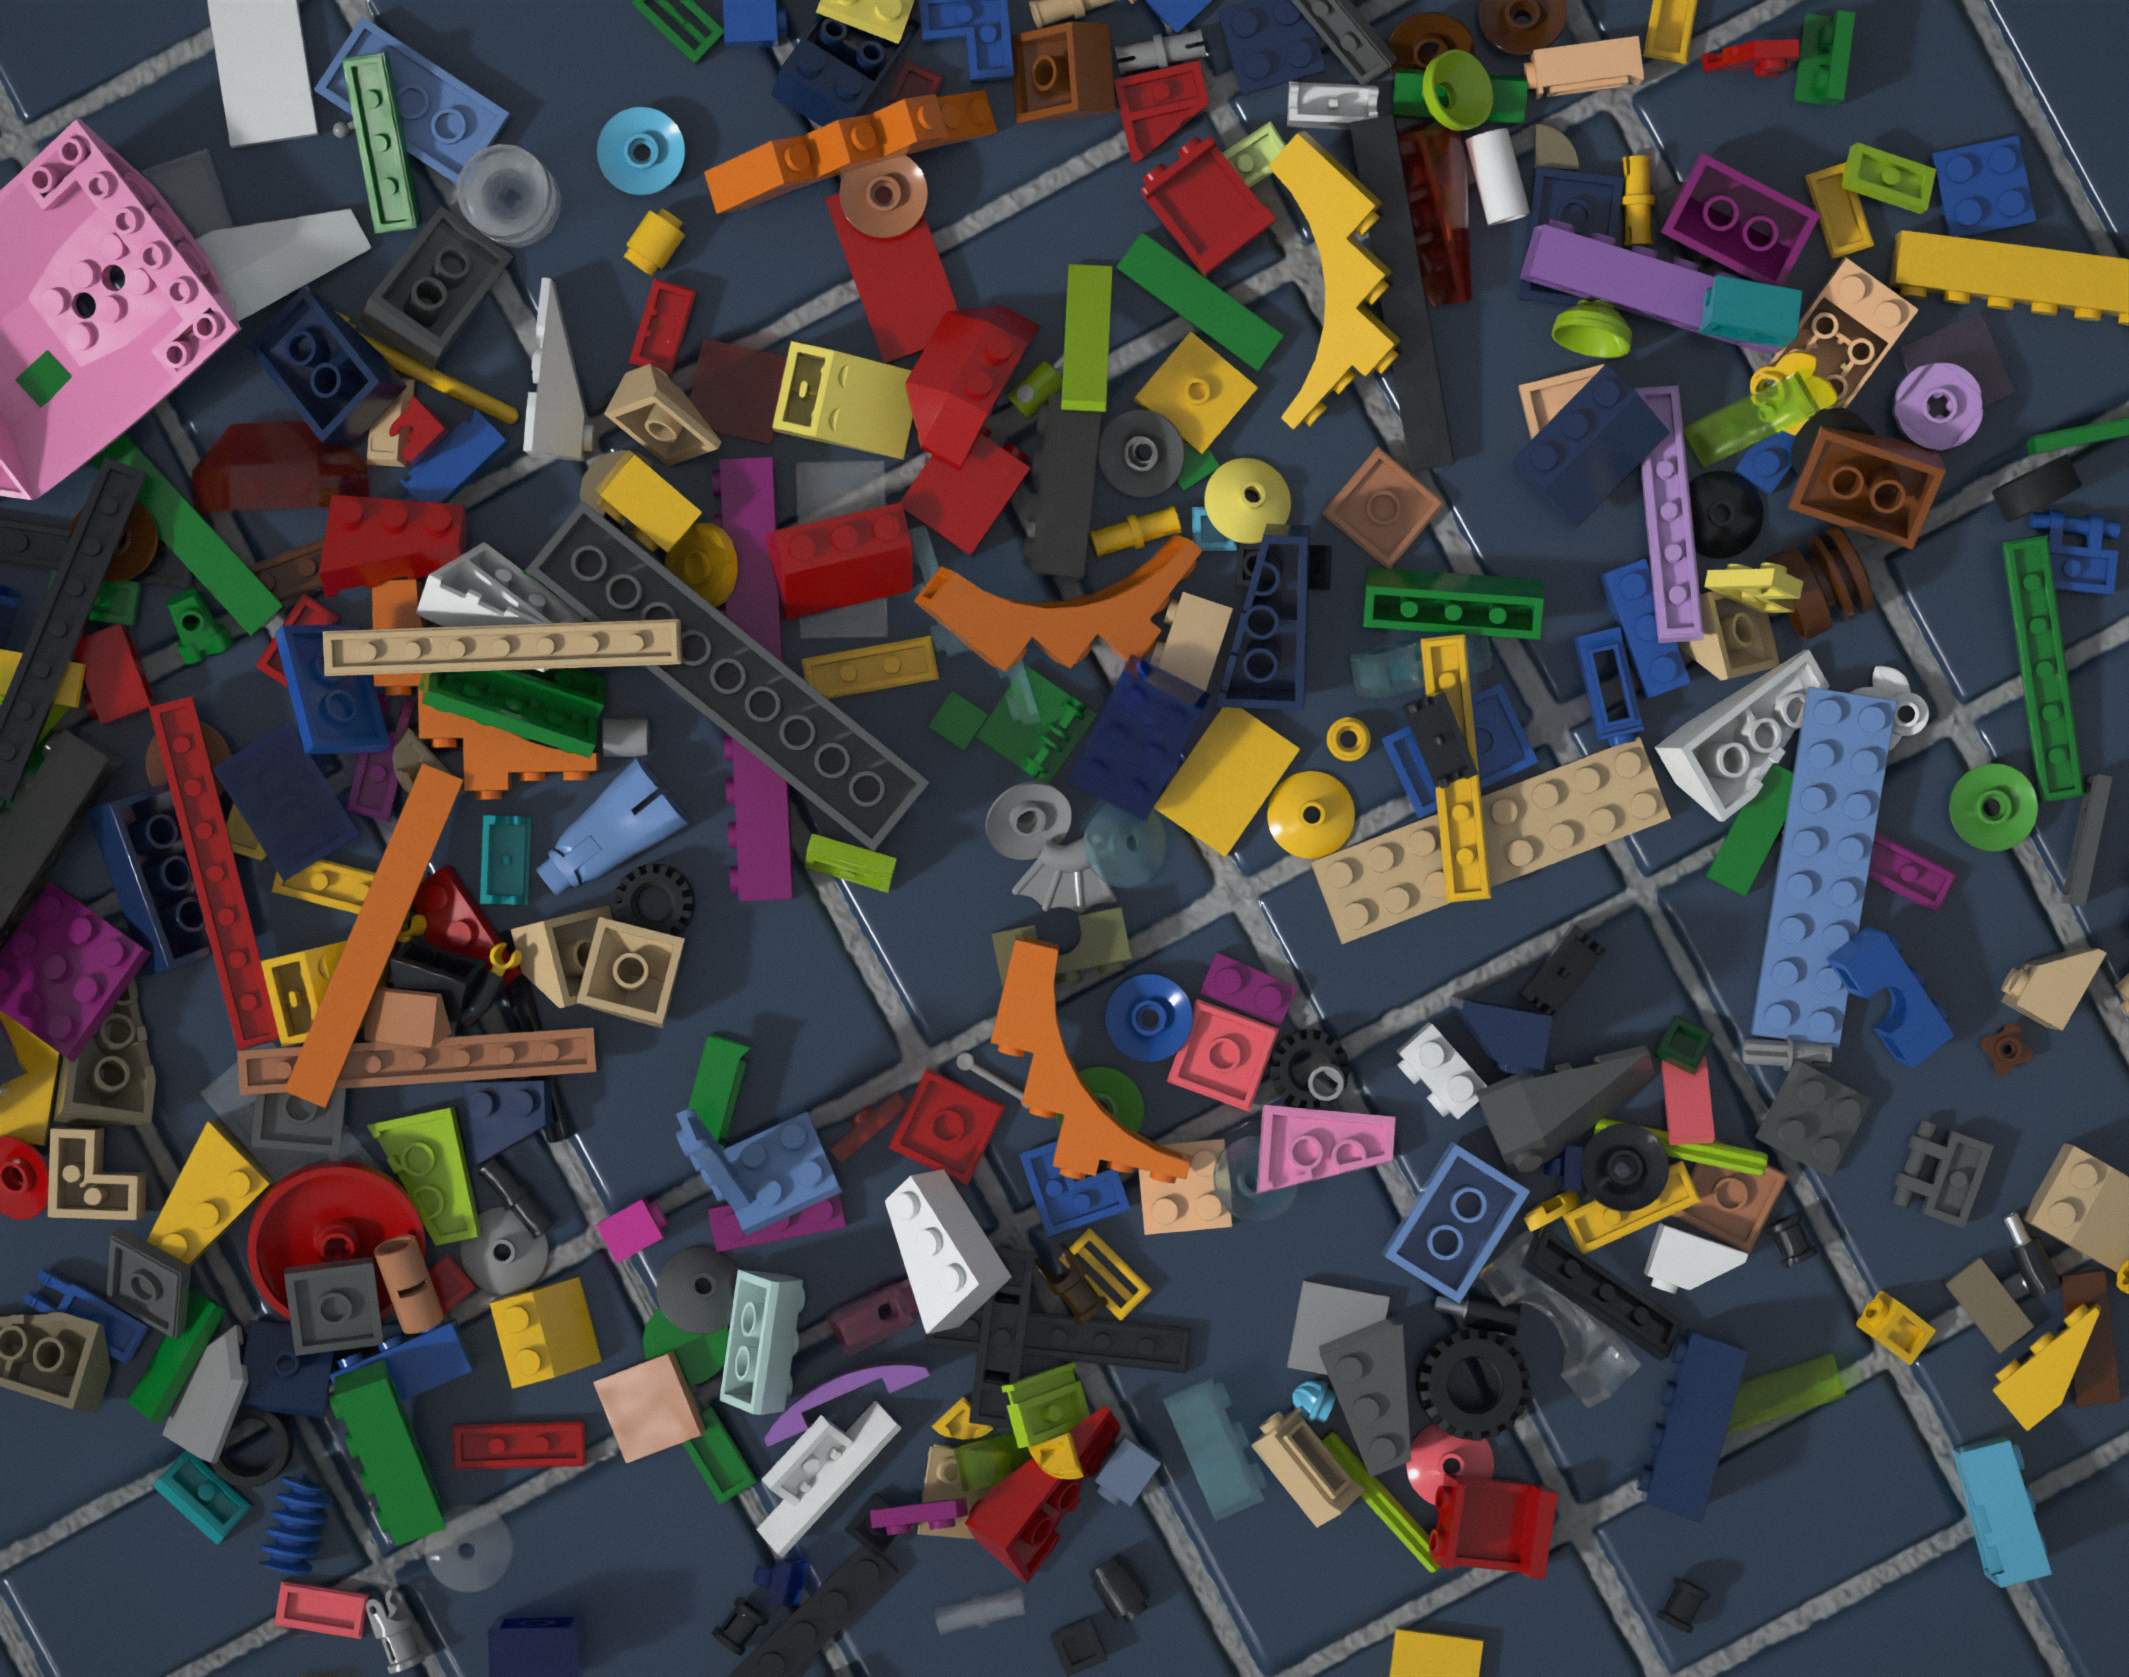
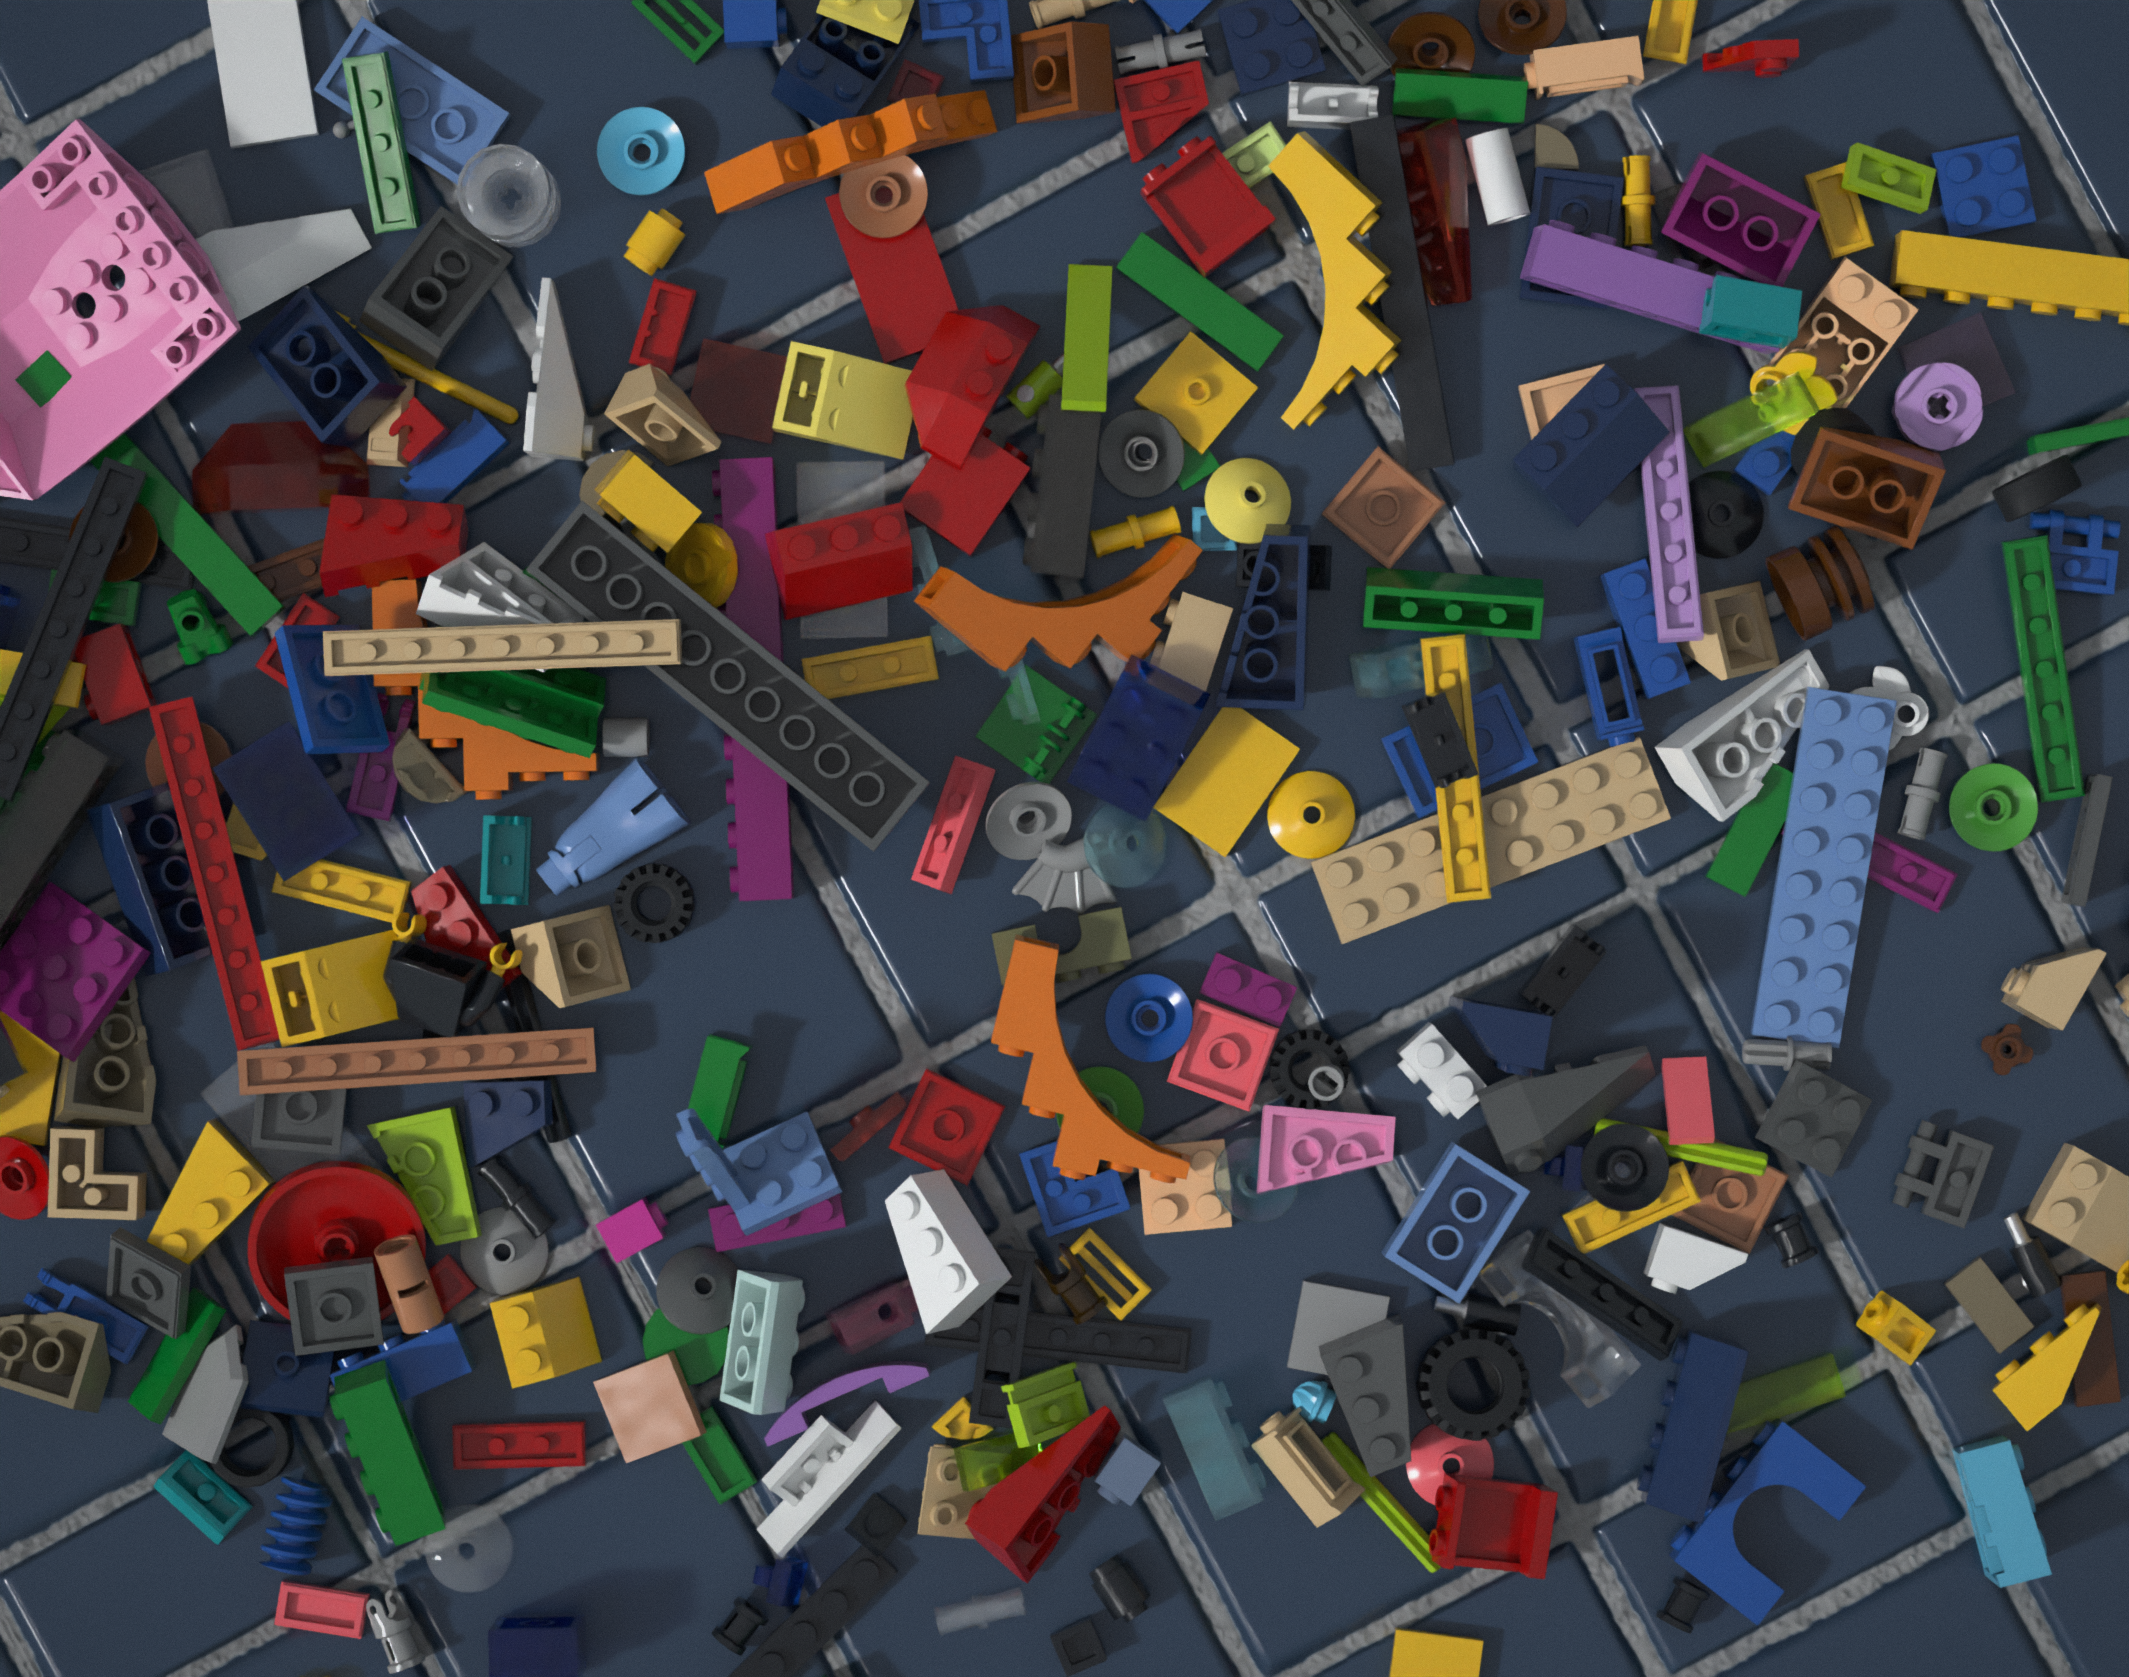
(374, 935): orange tile -> none
(406, 1018): nougat slope -> none
(631, 972): tan slope -> none
(850, 863): lime plate -> none
(938, 1513): magenta plate -> none
(953, 824): none -> coral plate
(958, 720): green tile -> none
(966, 1061): light grey hinge -> none
(1058, 1457): yellow tile -> none
(1362, 735): yellow plate -> none
(1466, 86): lime piece -> none
(1551, 1209): yellow tile -> none
(1593, 330): lime piece -> none
(1684, 1044): dark green tile -> none
(1759, 589): light yellow plate -> none
(1776, 1459): none -> blue arch
(1824, 58): green bracket -> none
(1914, 1023): blue arch -> none
(1922, 793): none -> light grey pin

